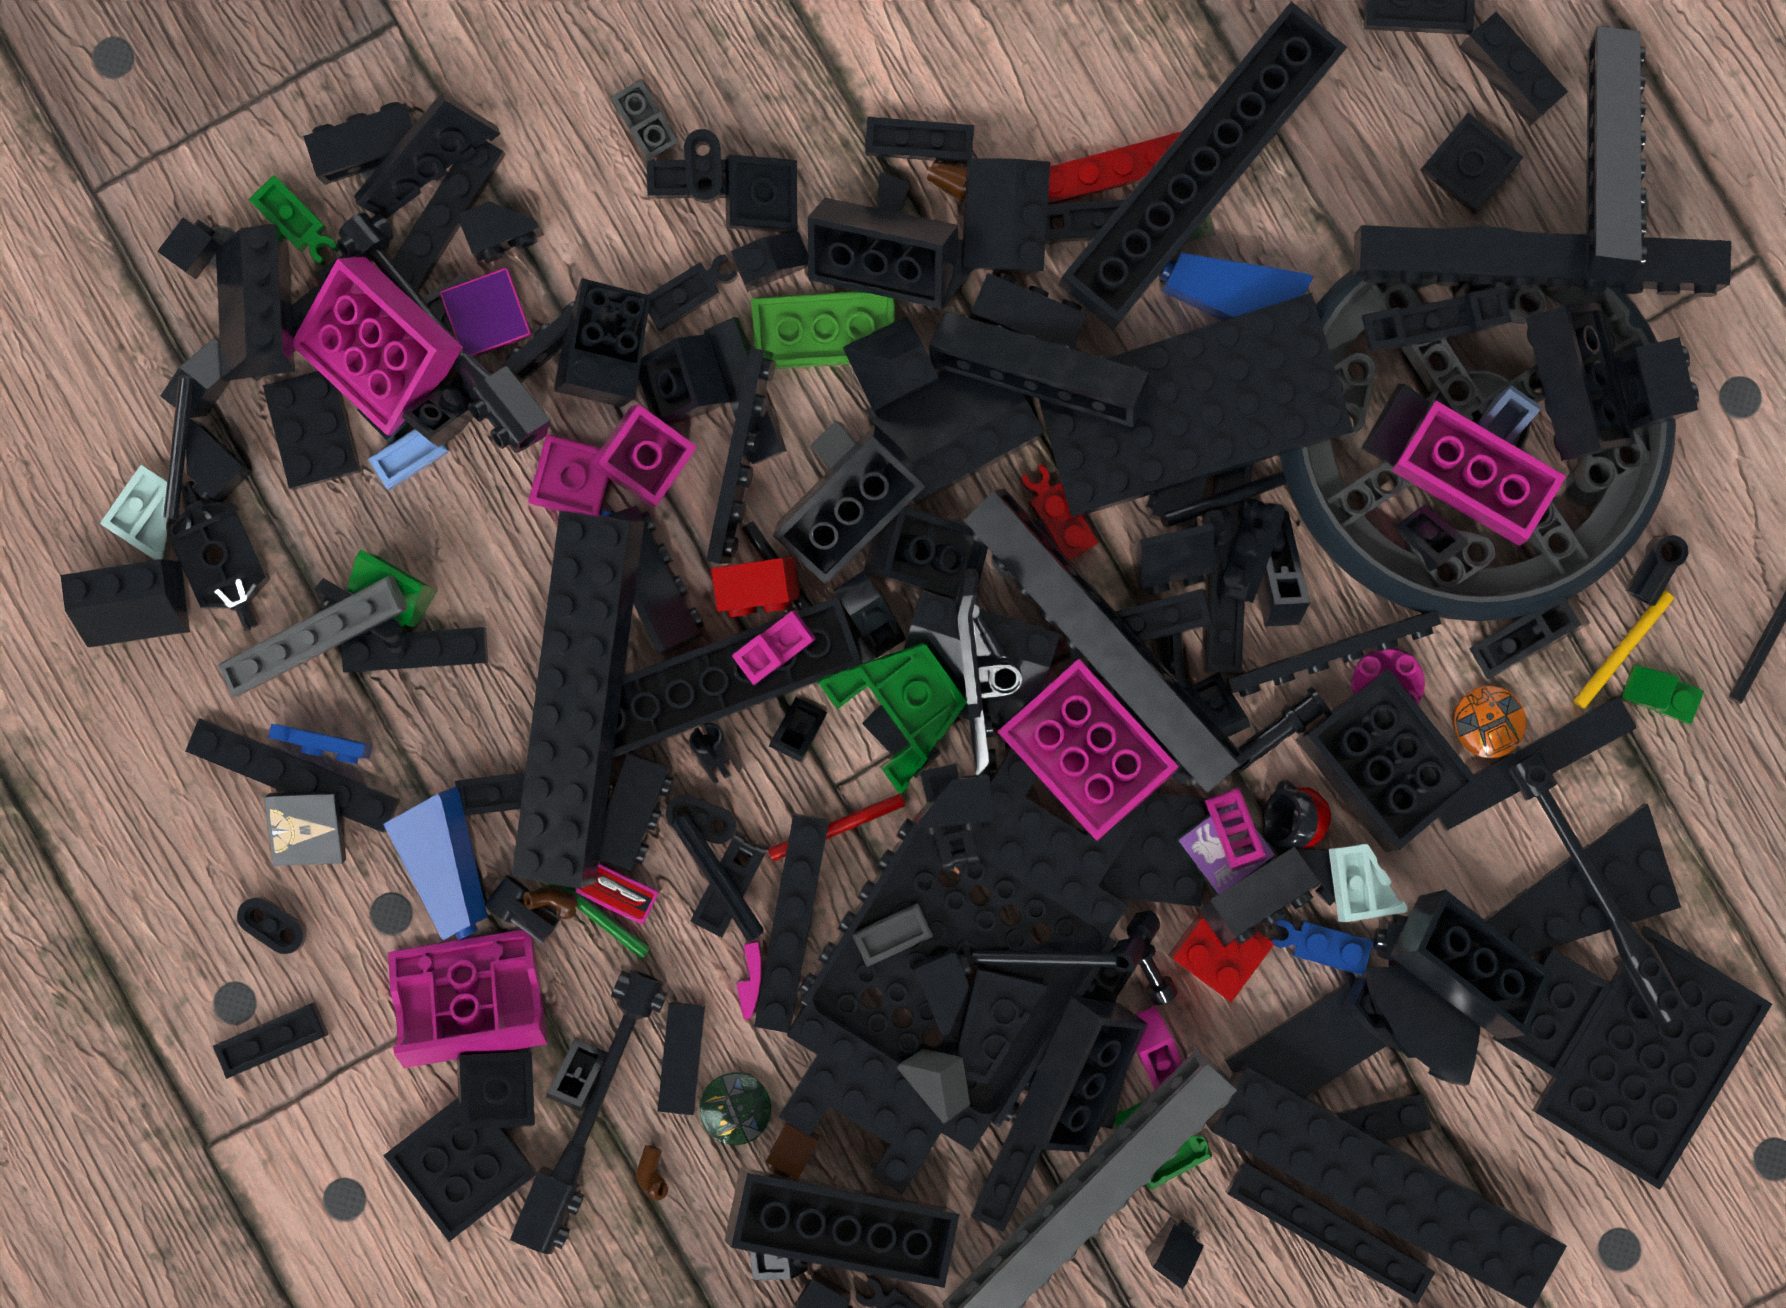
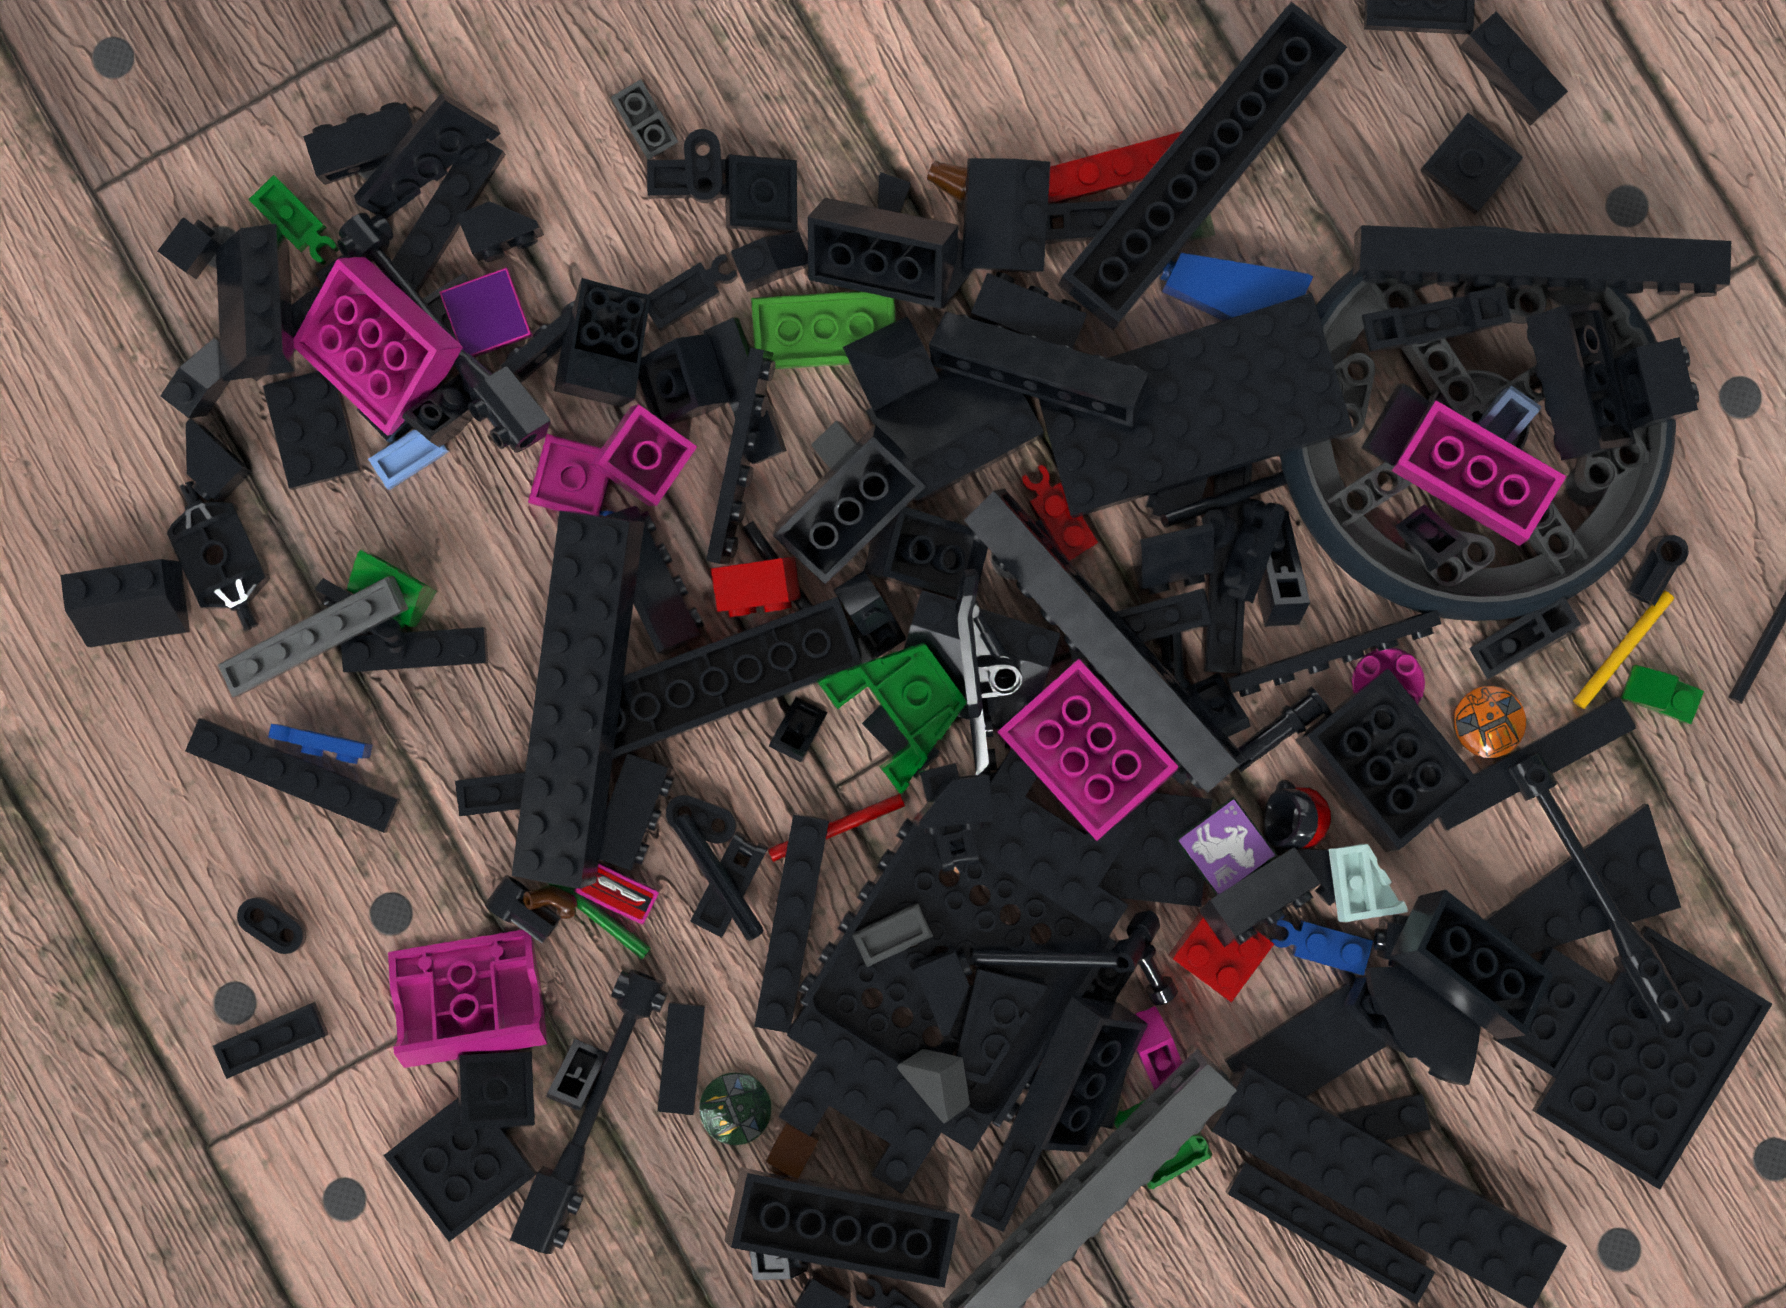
(139, 513): light aqua wing -> none
(178, 446): black bar -> none
(305, 828): tile -> none
(441, 862): slope -> none
(649, 1176): reddish brown arm -> none
(714, 750): black arm -> none
(750, 988): dark pink slope -> none
(774, 647): dark pink slope -> none
(919, 140): black plate -> none
(1175, 1251): black slope -> none
(1244, 860): dark pink slope -> none
(1614, 156): black brick -> none

